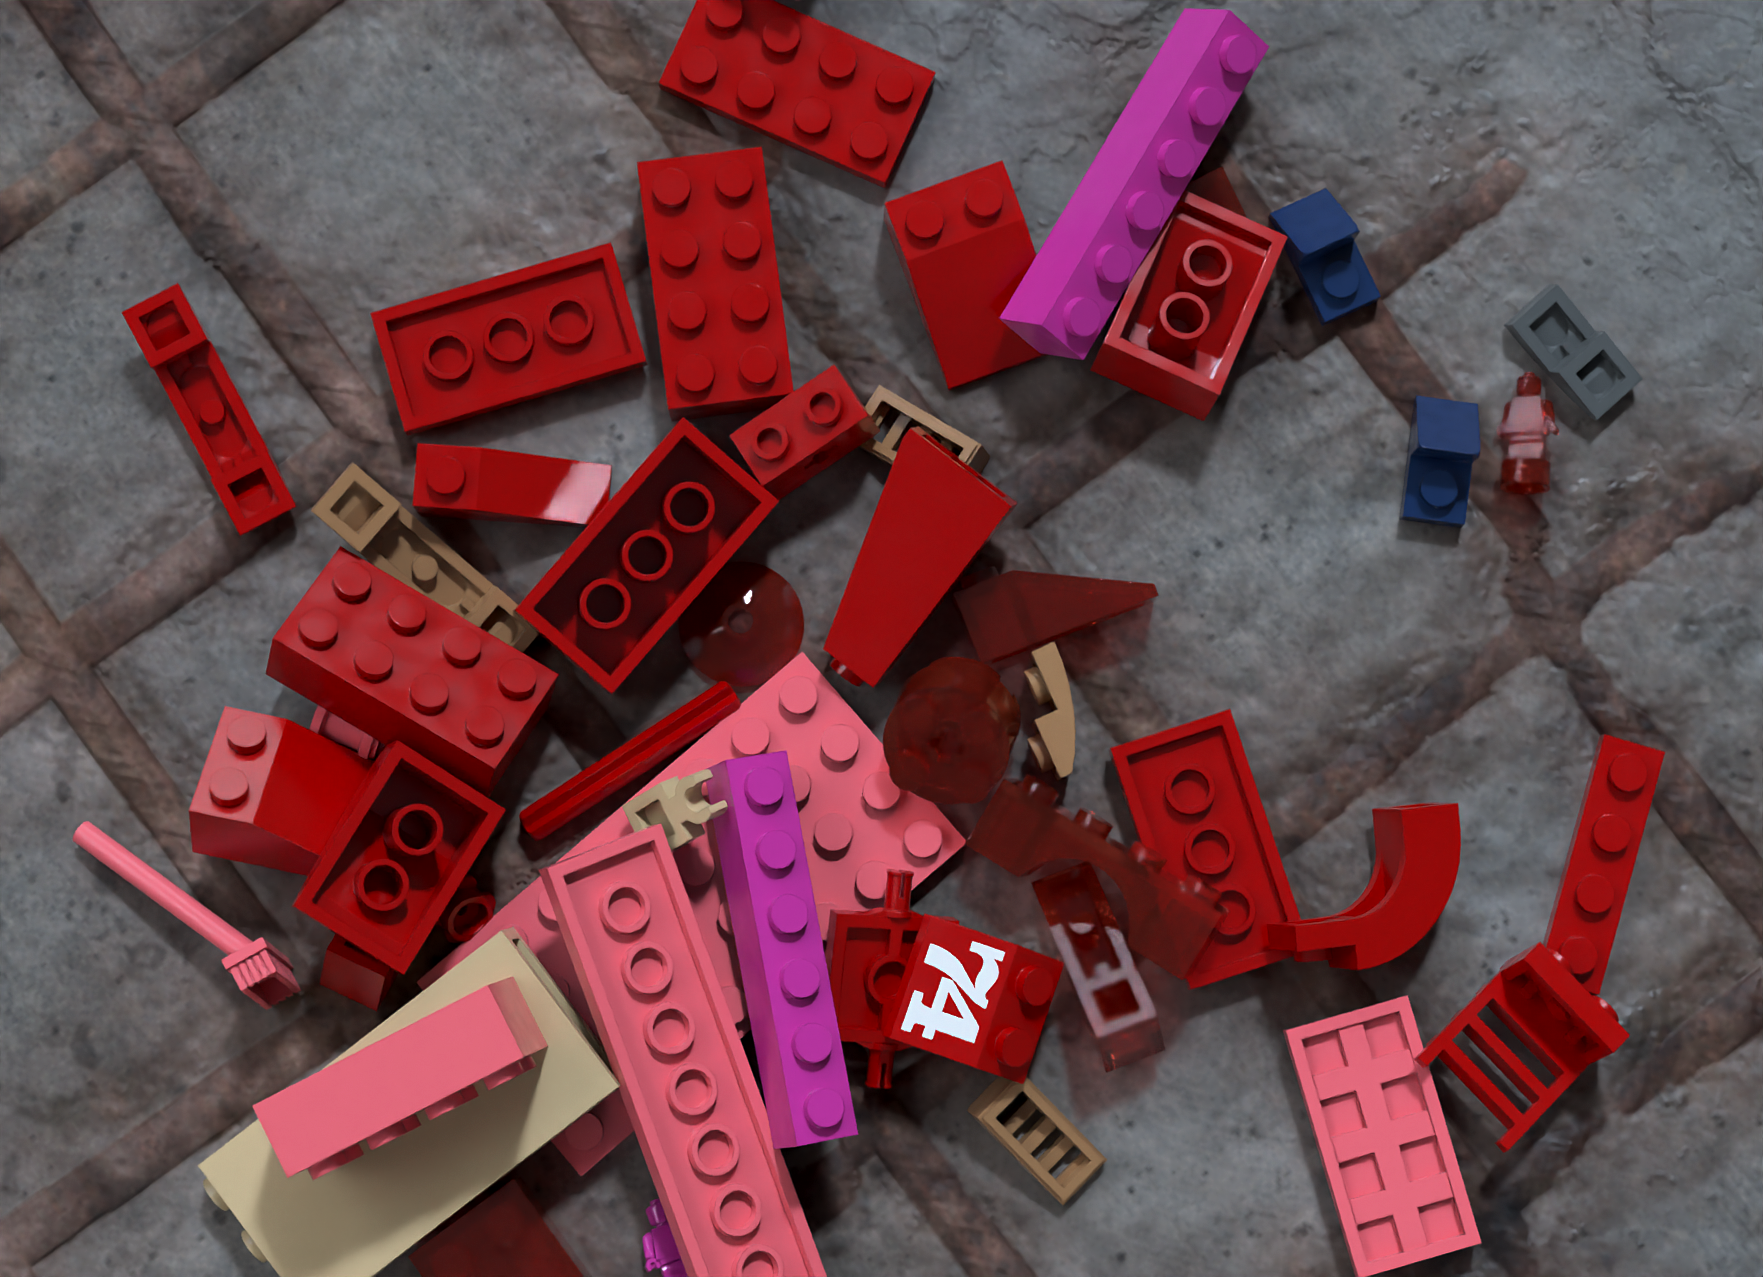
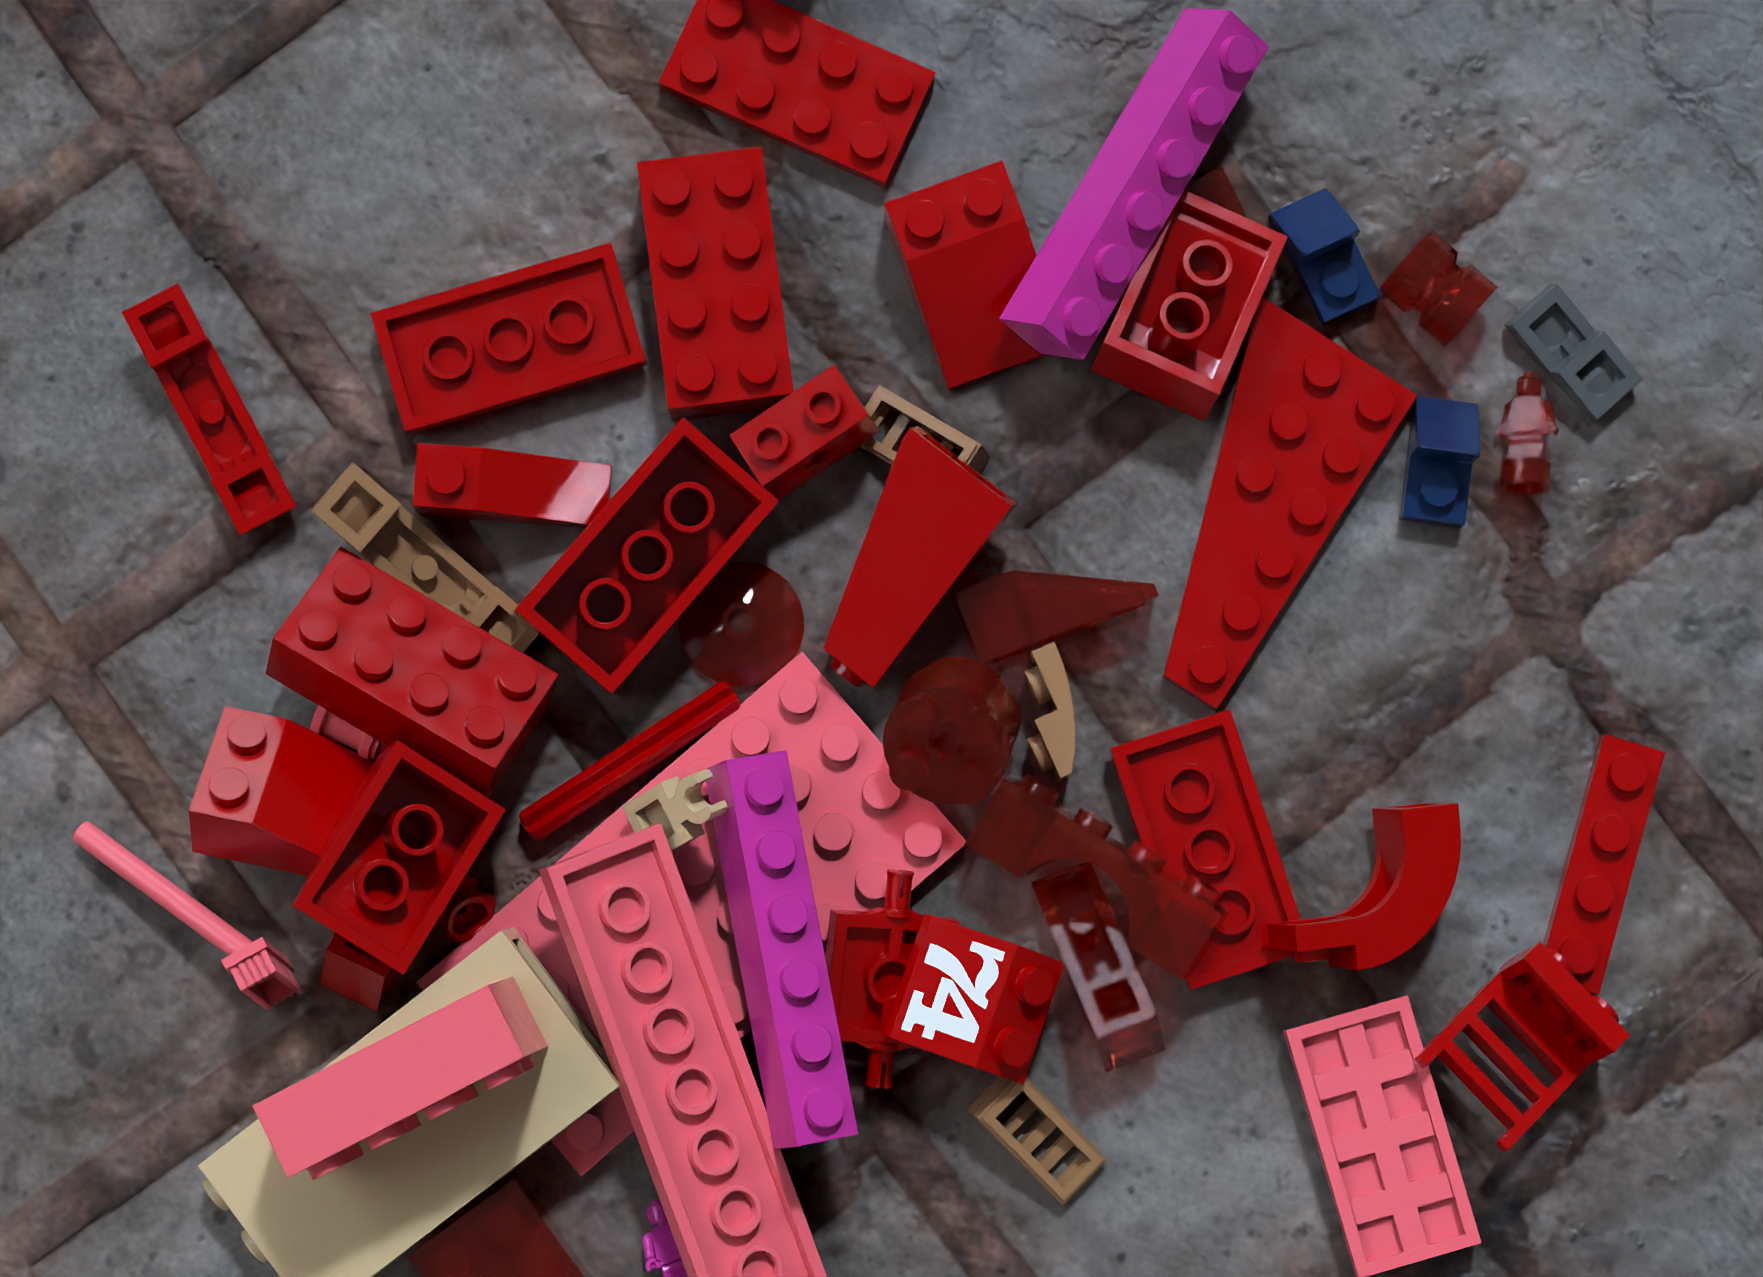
(1287, 465): none -> red wing
(1437, 288): none -> clear red wheel

